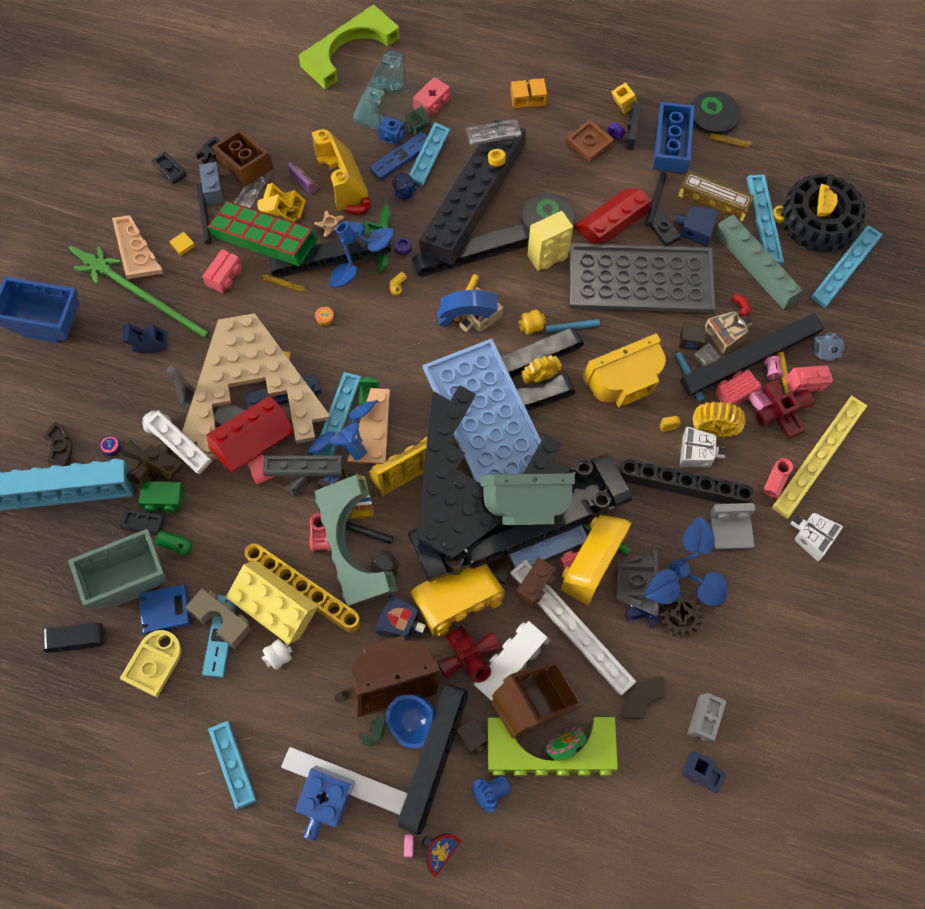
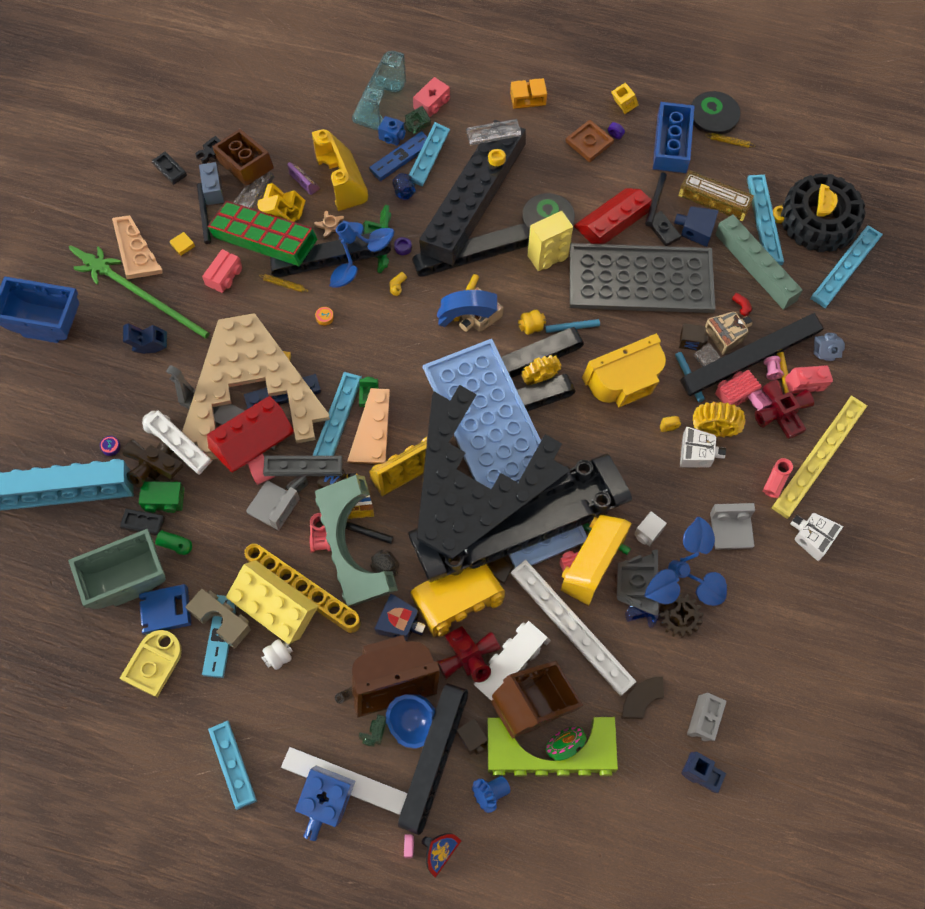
(60, 445): dark brown tile -> none
(72, 637): black beam -> none
(273, 504): none -> light grey bracket
(346, 436): blue plant -> none
(361, 208): red arm -> none
(367, 25): lime arch -> none
(527, 497): sand green container -> none
(535, 581): reddish brown brick -> none
(633, 125): black plate -> none
(650, 529): none -> white brick
(676, 486): black beam -> none

